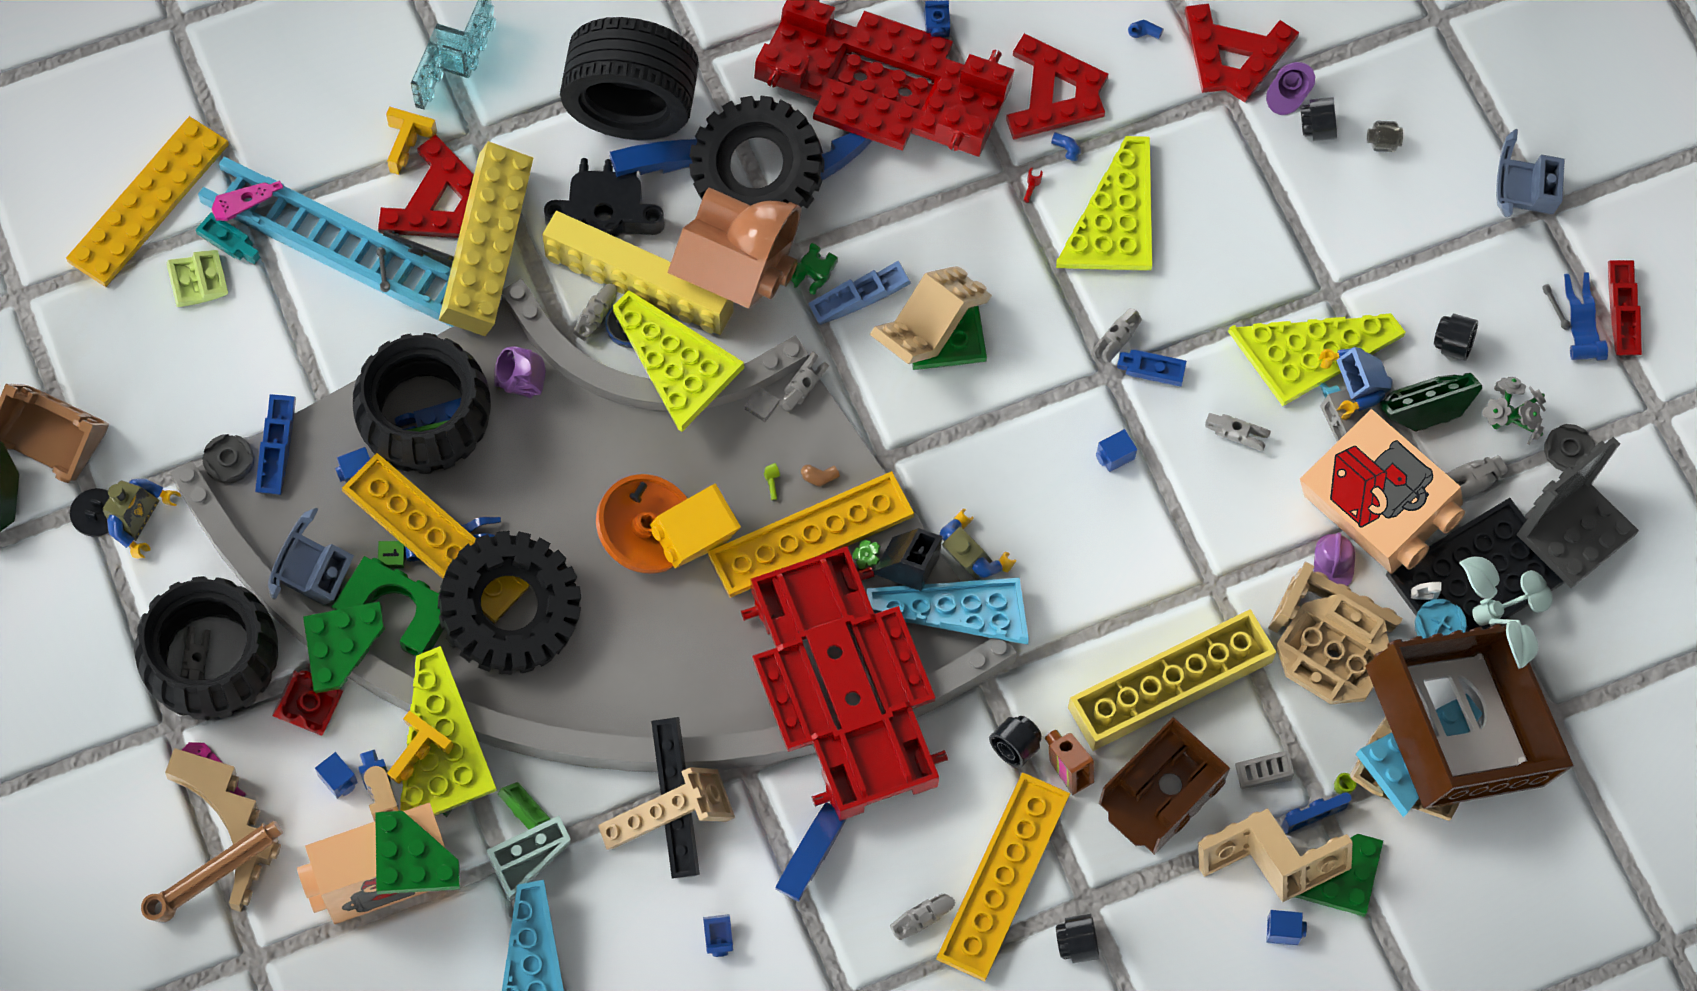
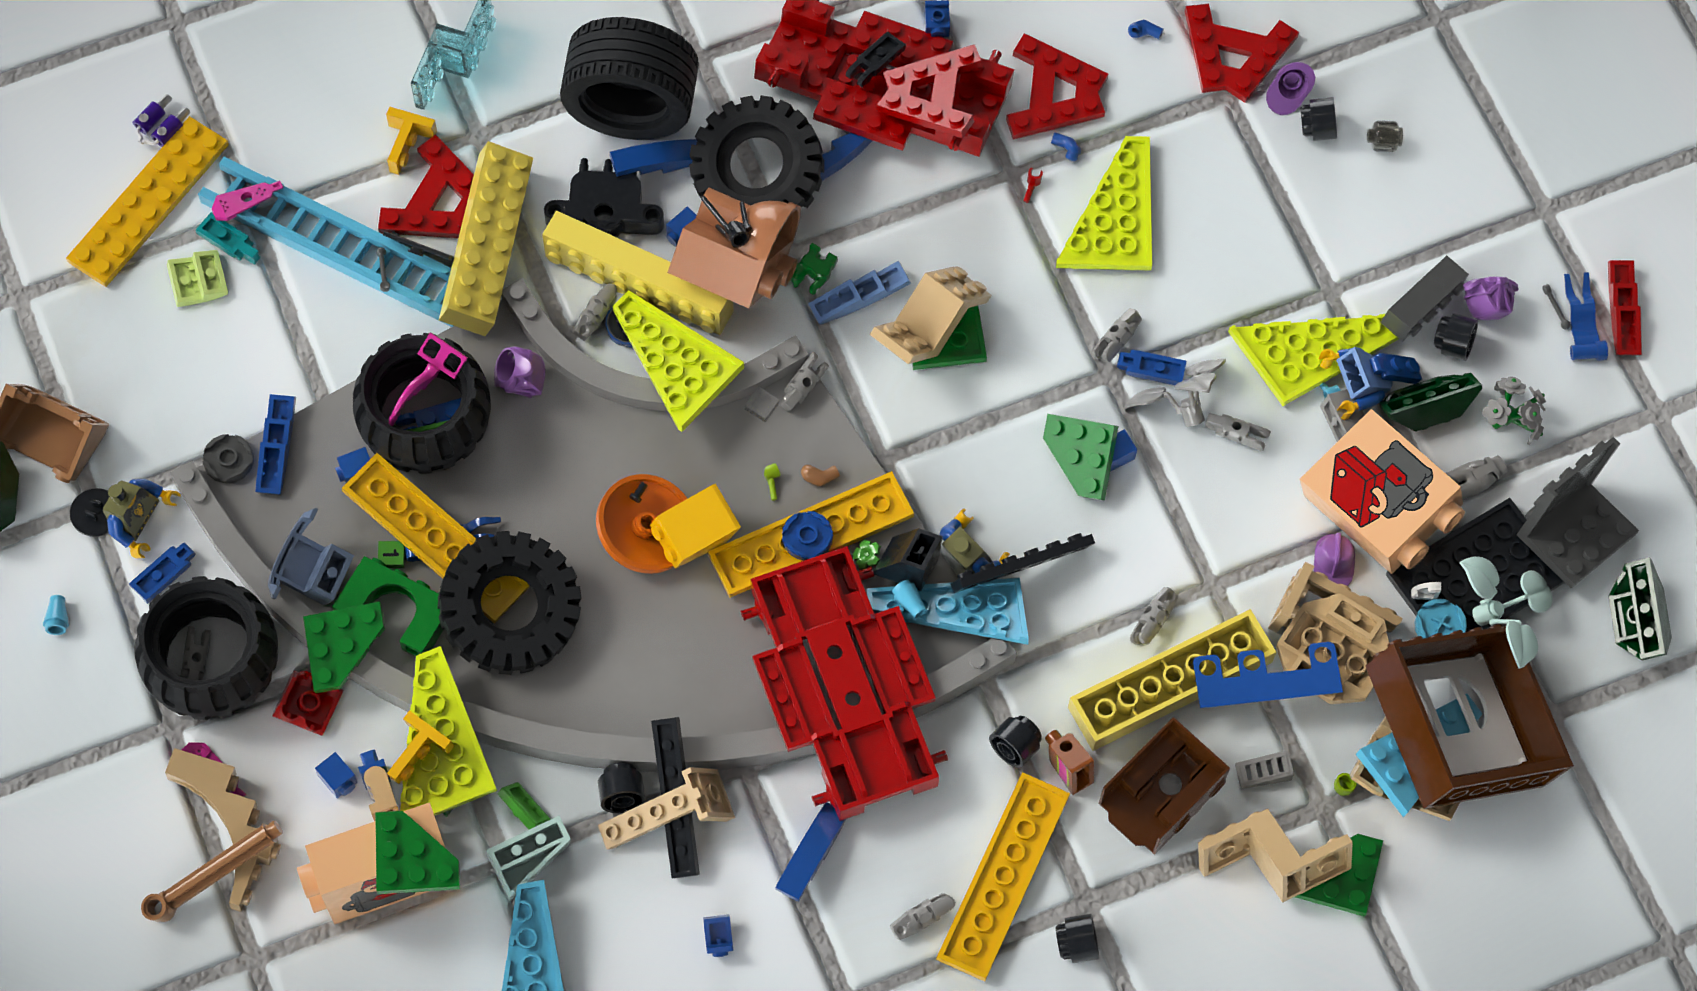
(56, 616): none -> medium azure cone
(152, 115): none -> dark purple piece
(162, 572): none -> blue hinge
(431, 372): none -> dark pink piece
(621, 788): none -> black piece
(676, 225): none -> blue brick
(734, 231): none -> black plant
(807, 535): none -> blue tile
(876, 58): none -> black hinge
(908, 597): none -> medium azure cone
(939, 112): none -> plate
(1012, 565): none -> black plate
(1083, 452): none -> plate
(1154, 616): none -> light grey hinge
(1190, 407): none -> light grey plant
(1264, 686): none -> blue piece
(1285, 927): blue brick -> none
(1317, 811): blue hinge -> none
(1396, 368): none -> blue hinge
(1425, 298): none -> dark grey brick
(1490, 297): none -> medium lavender piece
(1527, 184): sand blue piece -> none
(1567, 445): dark grey tile -> none
(1640, 611): none -> wedge

